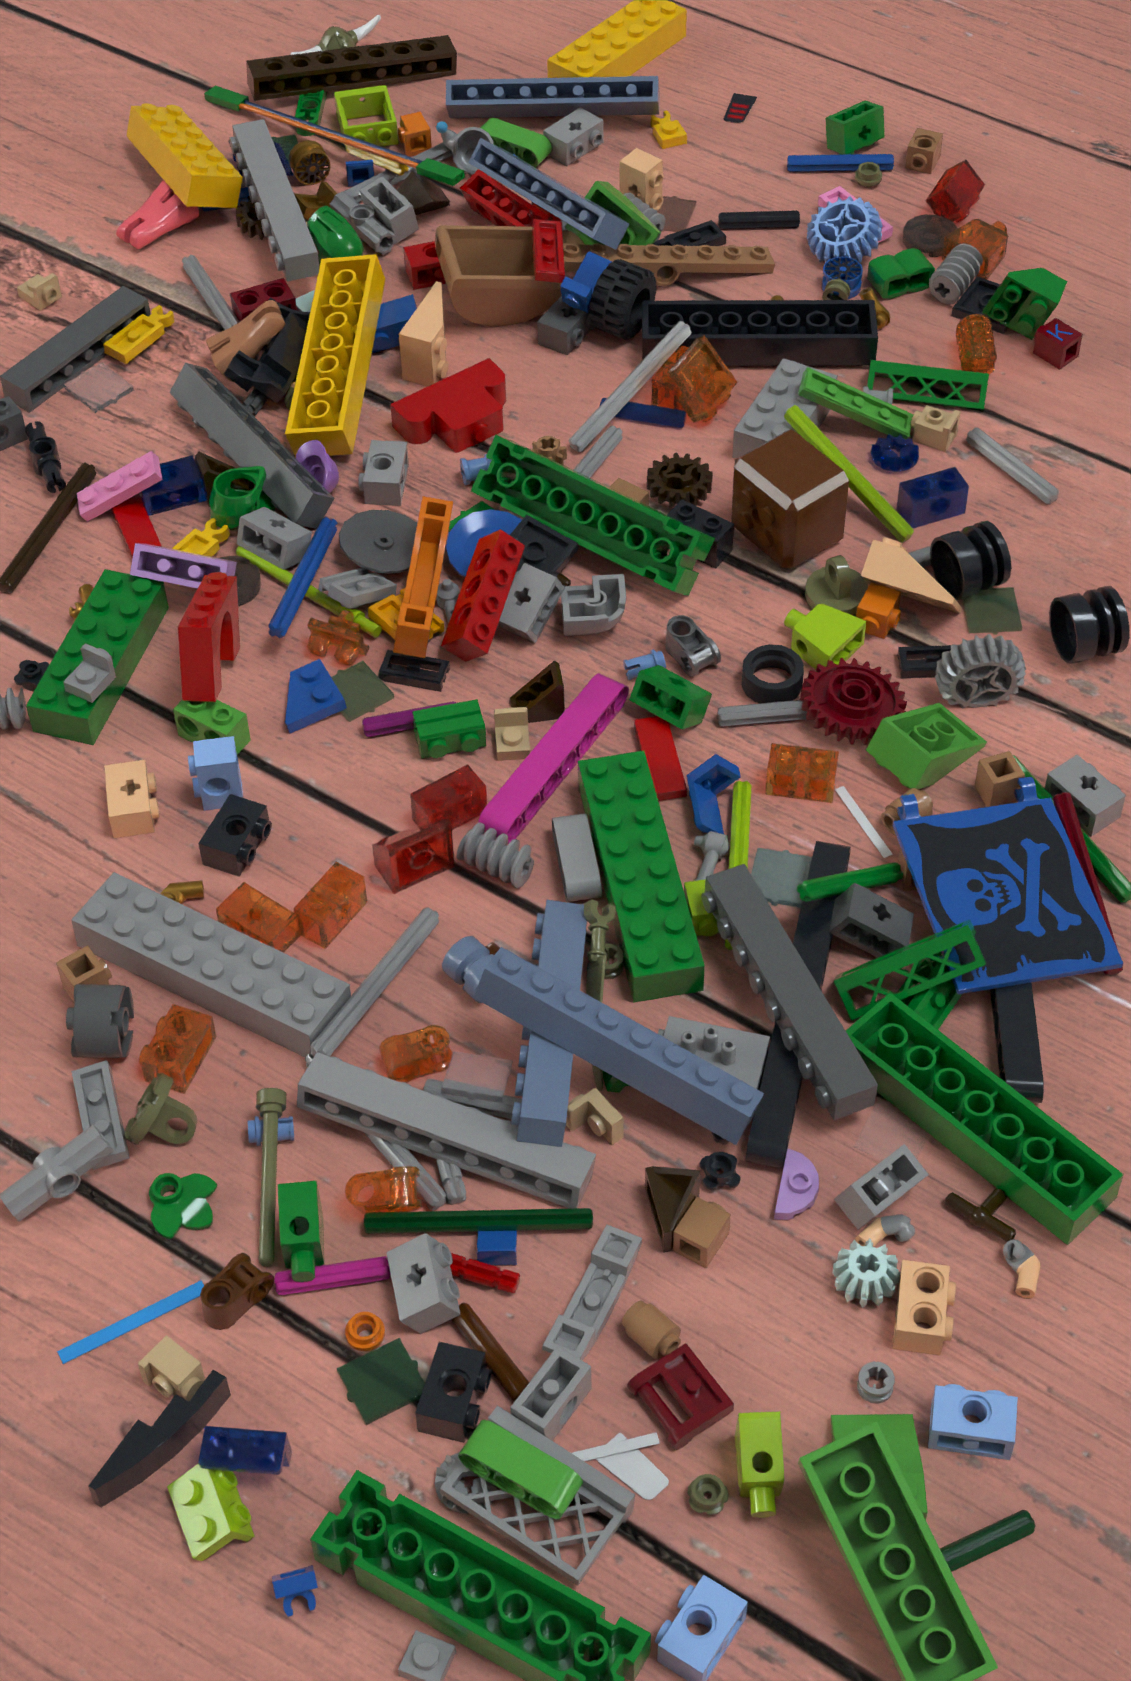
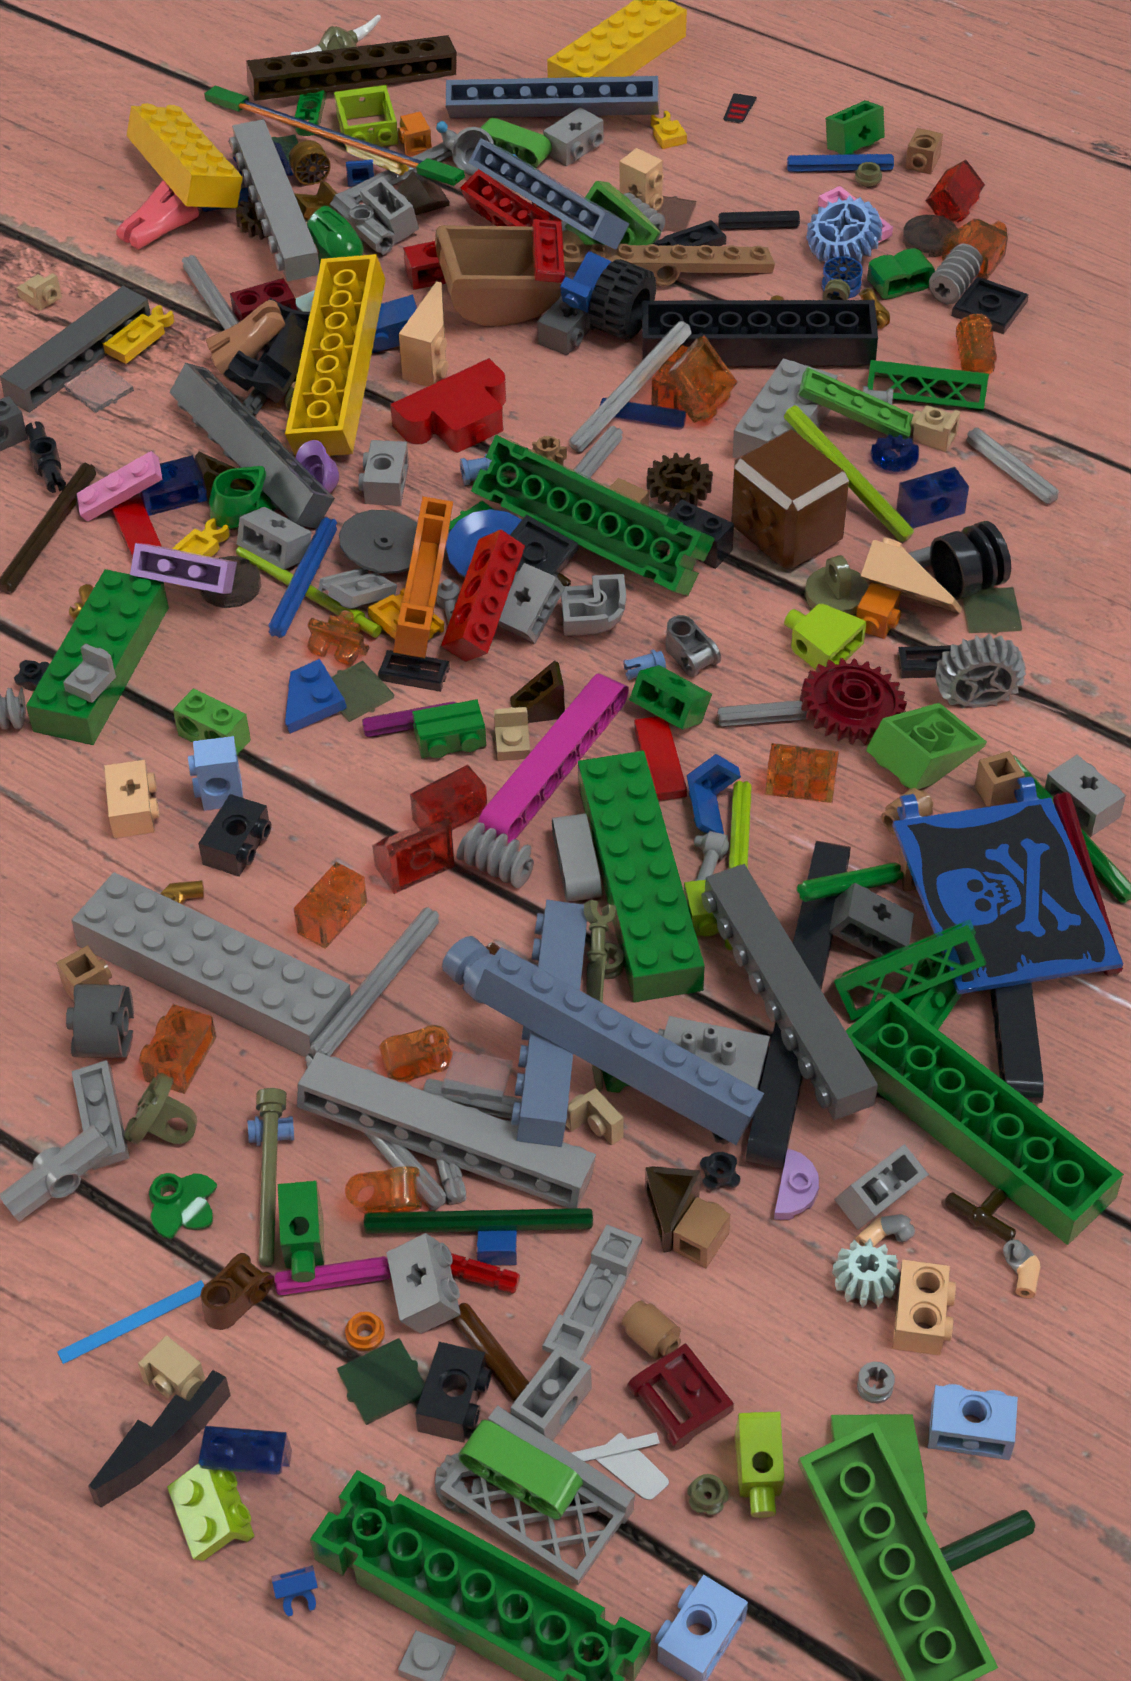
(208, 635): red arch -> none
(259, 917): clear orange brick -> none
(775, 657): black tyre -> none
(779, 875): clear light blue piece -> none
(863, 821): white sticker -> none
(1026, 300): green slope -> none
(1057, 343): dark red brick -> none
(1089, 624): black wheel -> none

